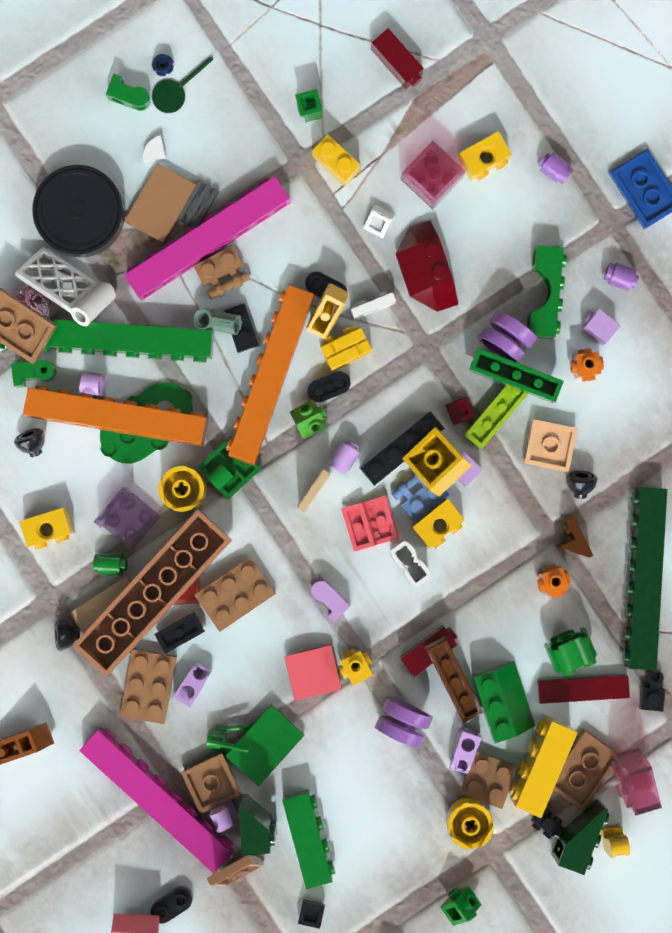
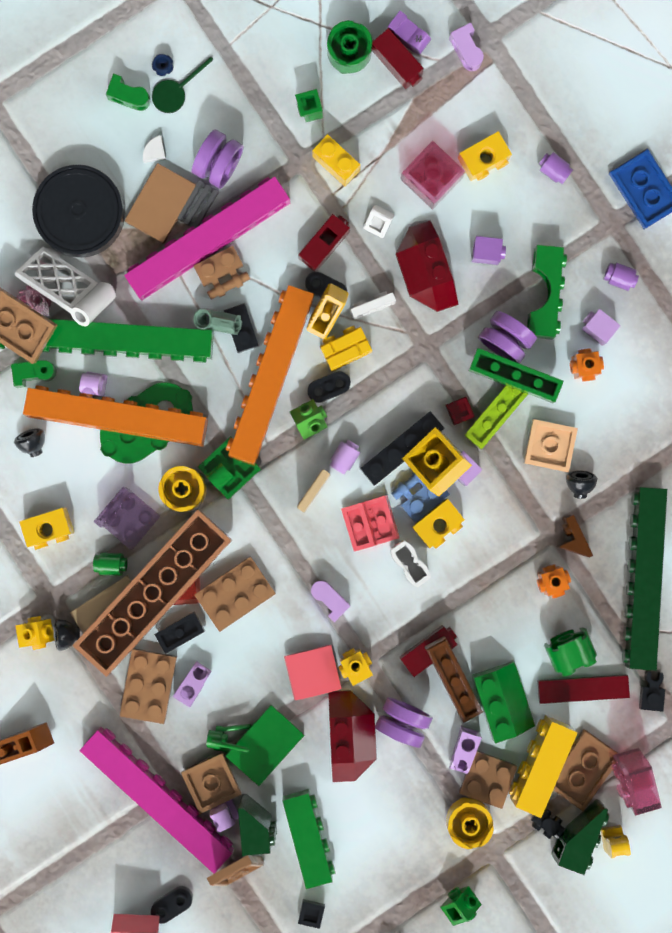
(35, 633): none -> yellow brick
(217, 159): none -> medium lavender wheel
(324, 242): none -> dark red brick
(350, 736): none -> dark red wedge
(355, 36): none -> green brick
(409, 34): none -> medium lavender leg
(468, 53): none -> lavender leg
(488, 250): none -> medium lavender brick

